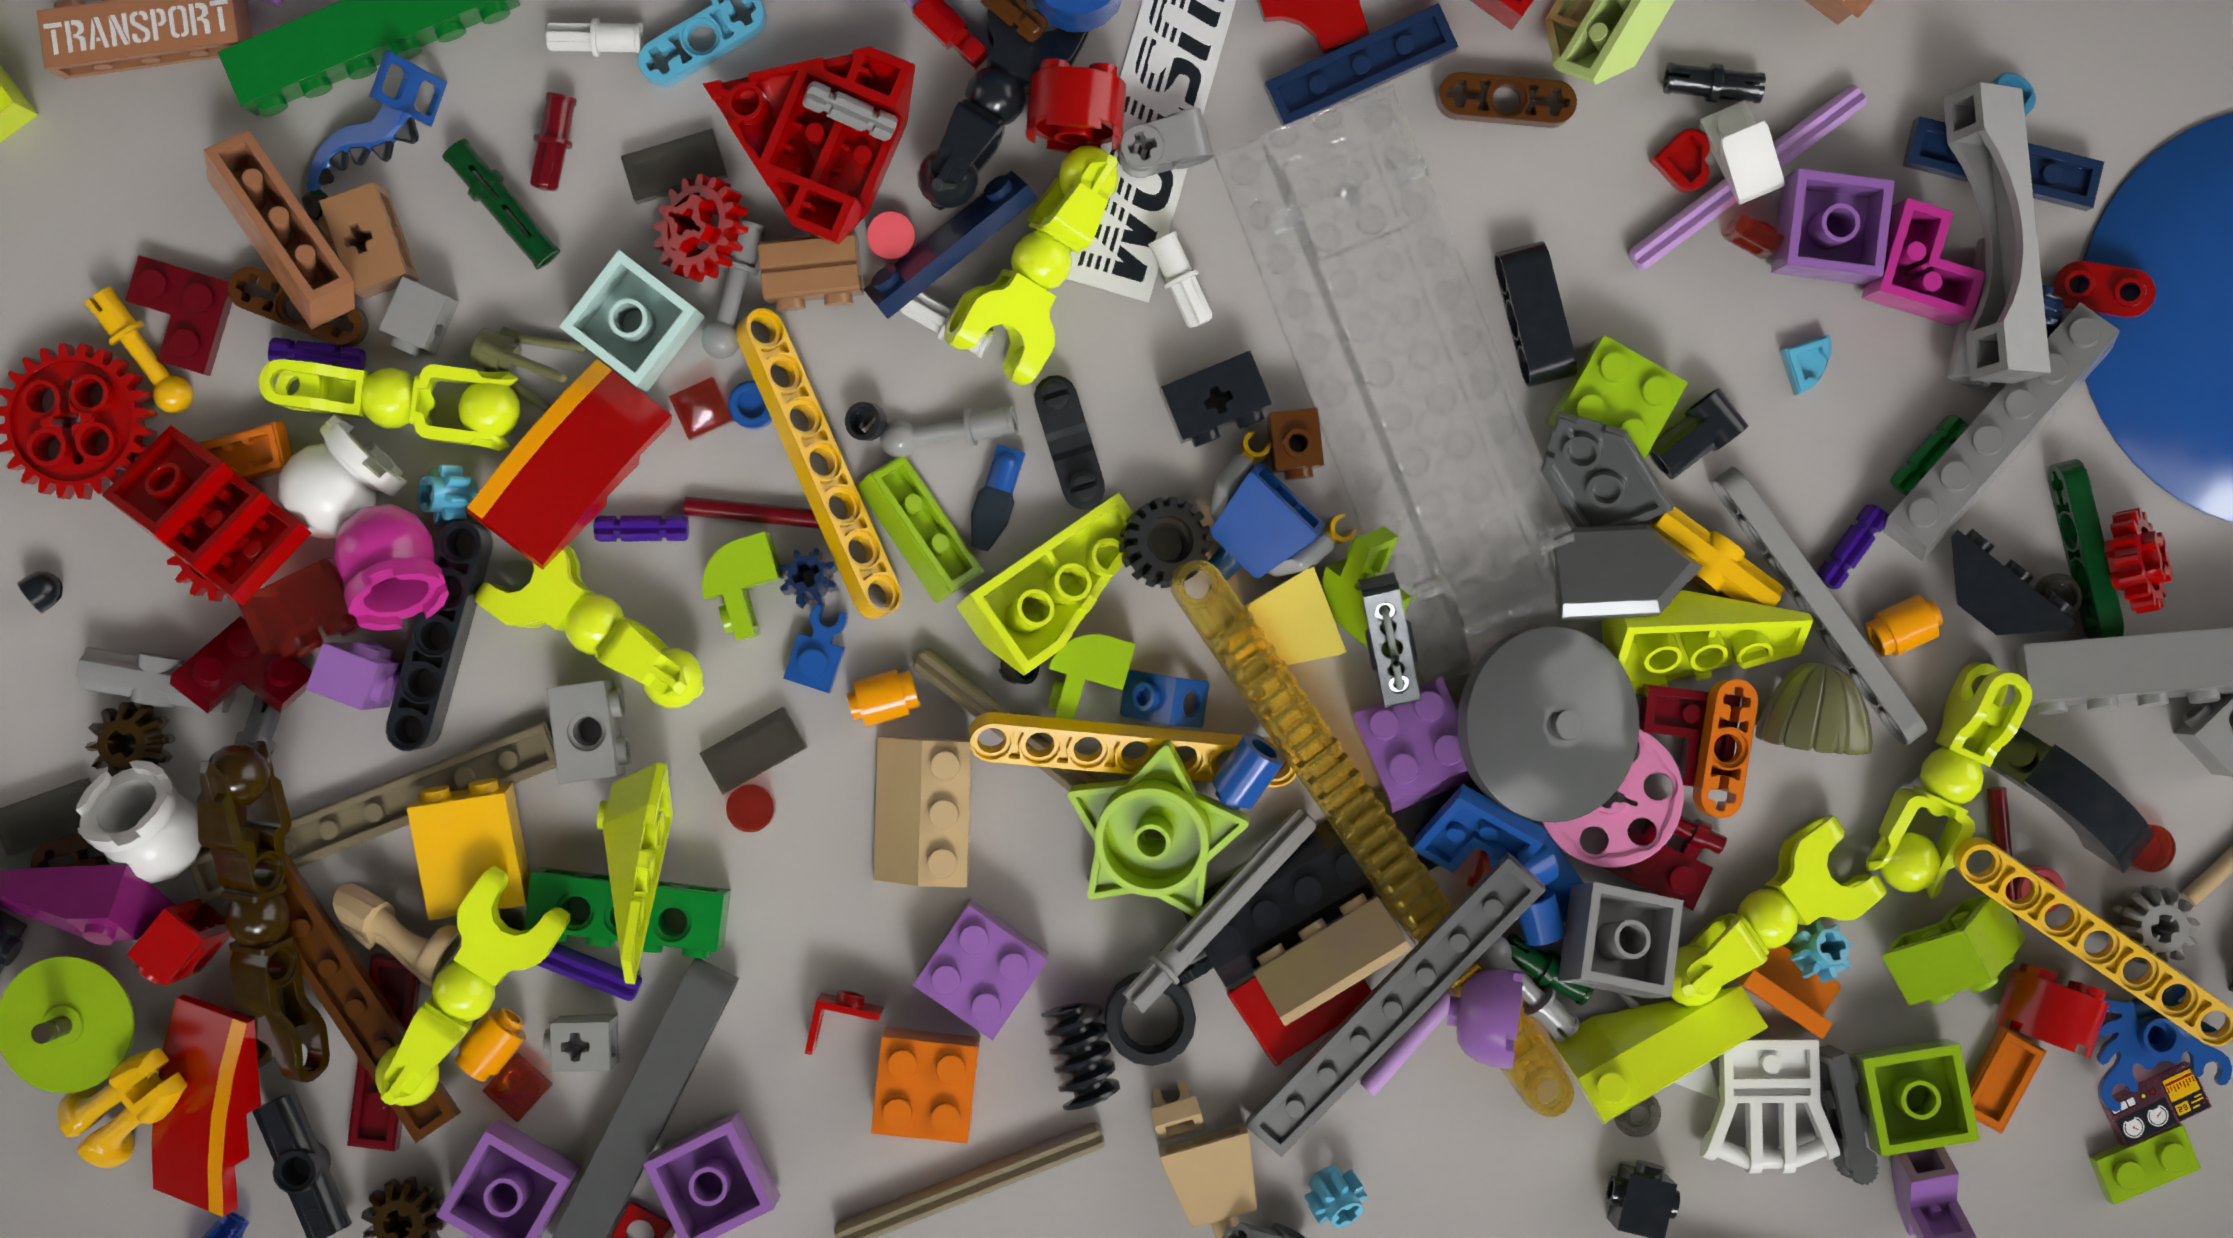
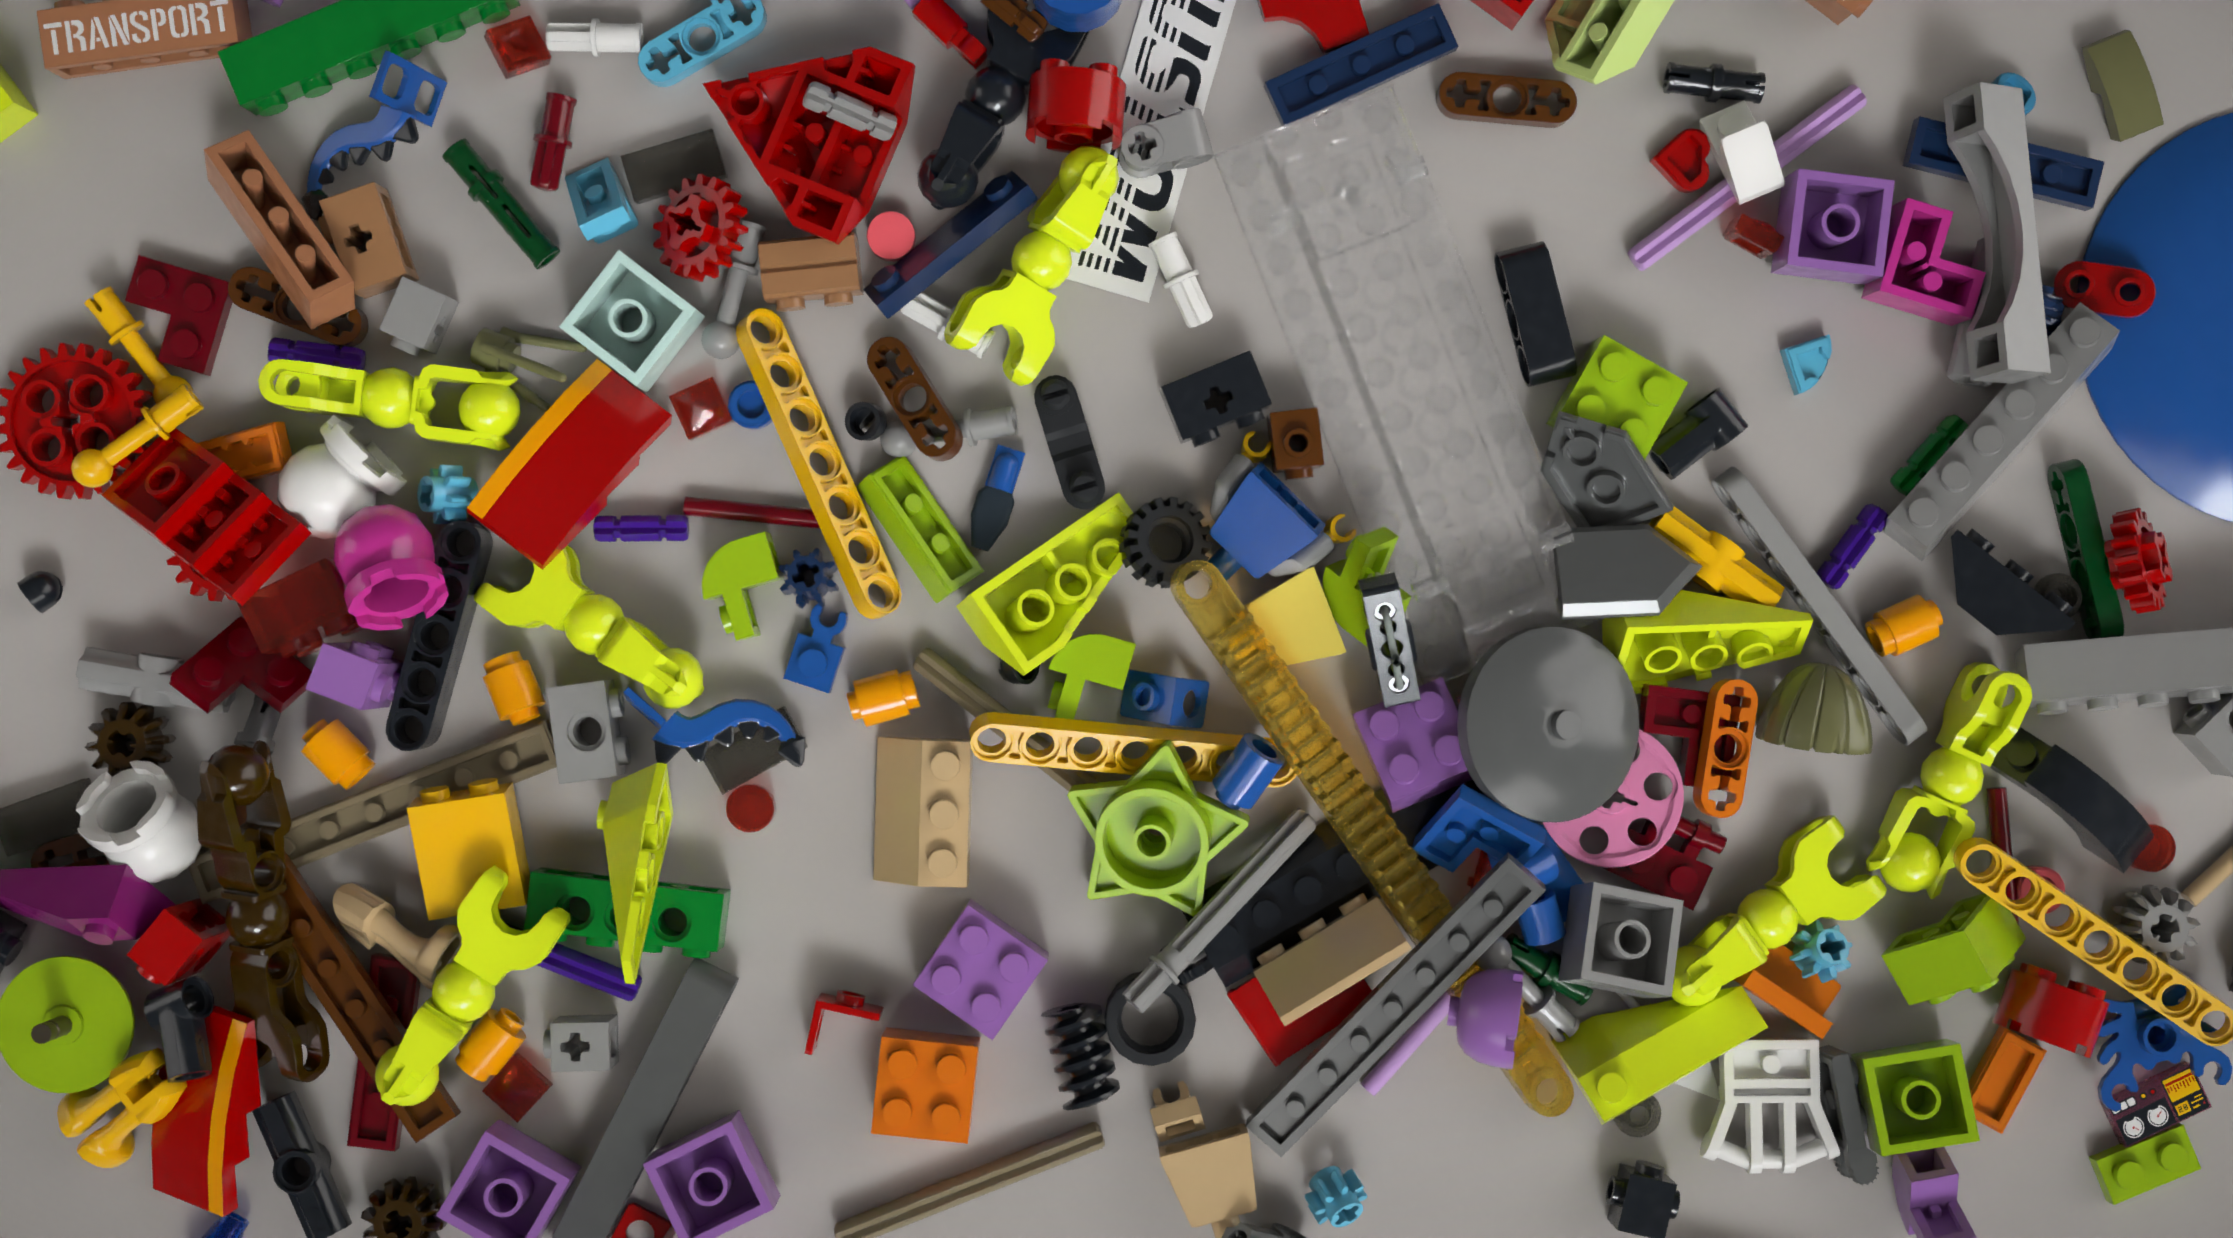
(95, 466): none -> yellow pin
(179, 1016): none -> black piece
(337, 753): none -> light orange brick
(513, 688): none -> light orange brick
(517, 47): none -> clear red tile
(600, 202): none -> medium azure slope
(718, 725): none -> blue piece
(887, 378): none -> reddish brown beam
(2125, 84): none -> olive slope

